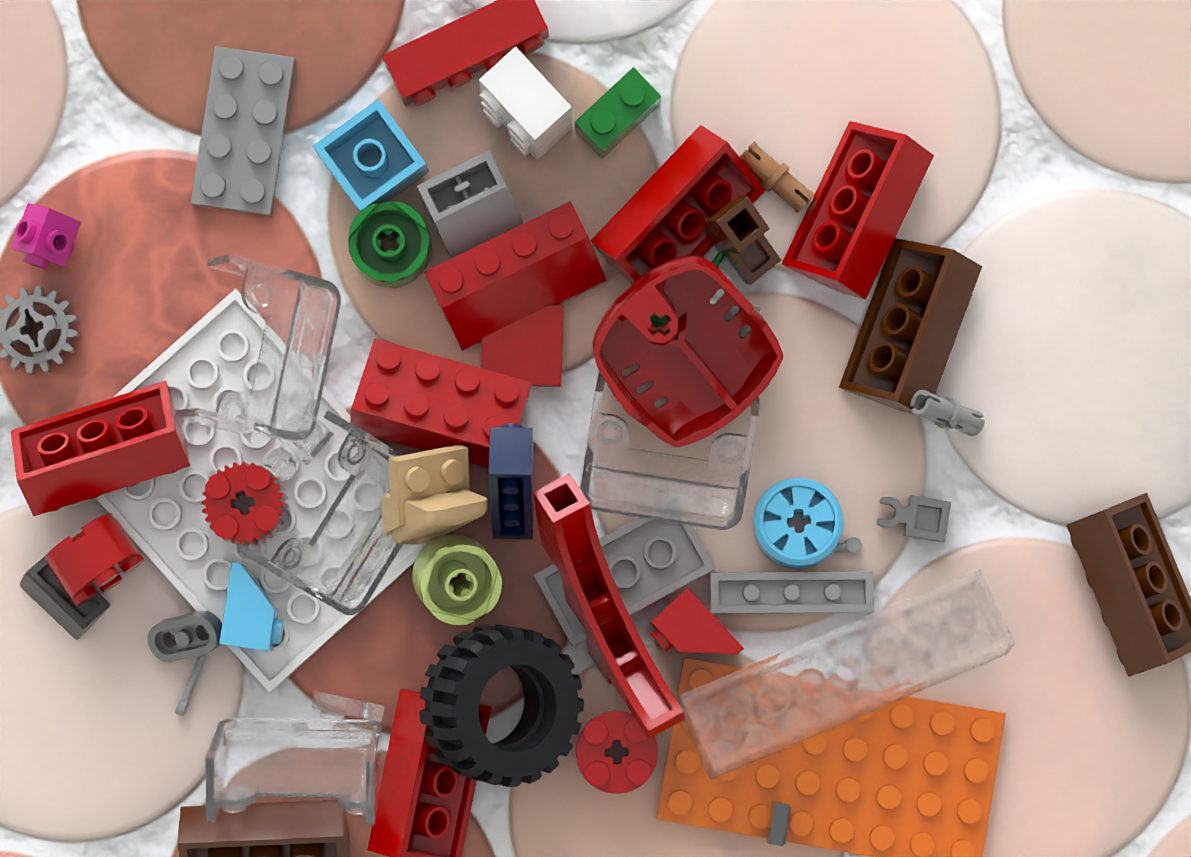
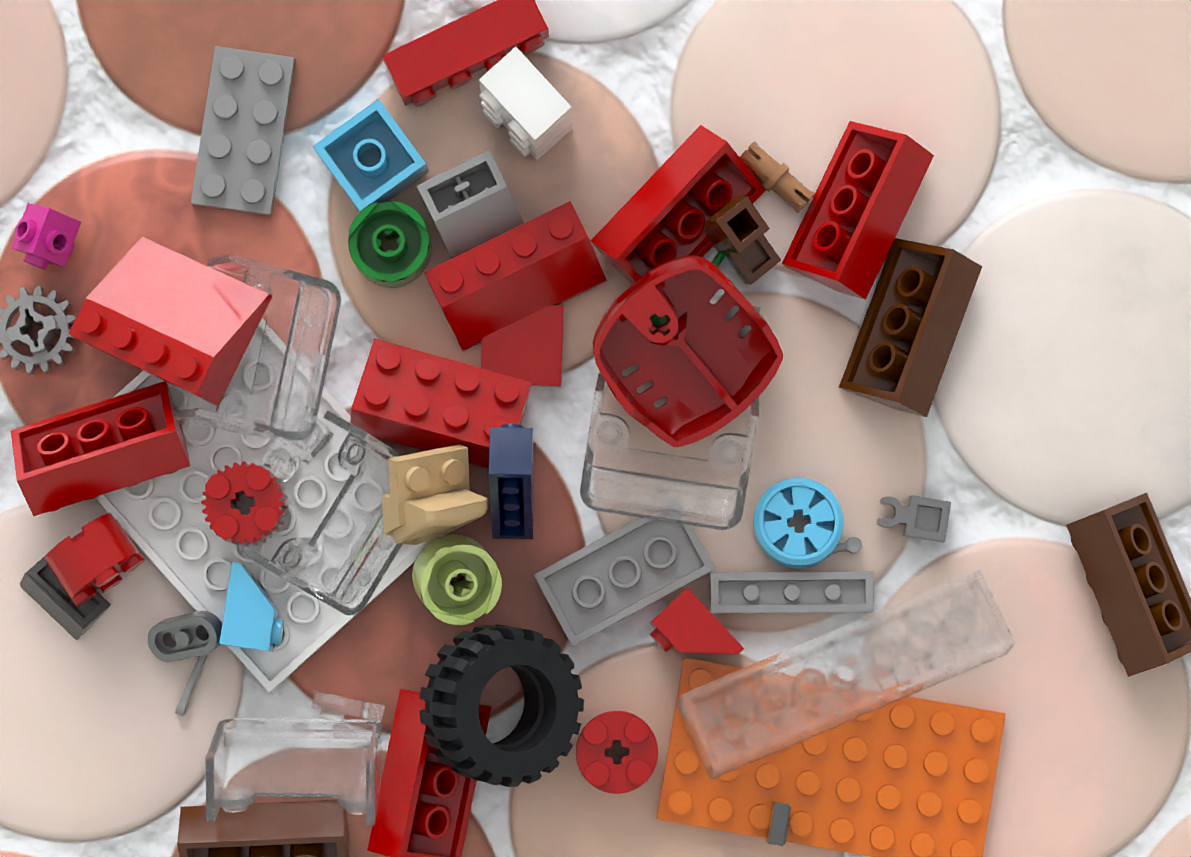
(172, 319): none -> slope
(590, 591): red arch -> none
(617, 112): green brick -> none
(947, 413): light grey pin -> none

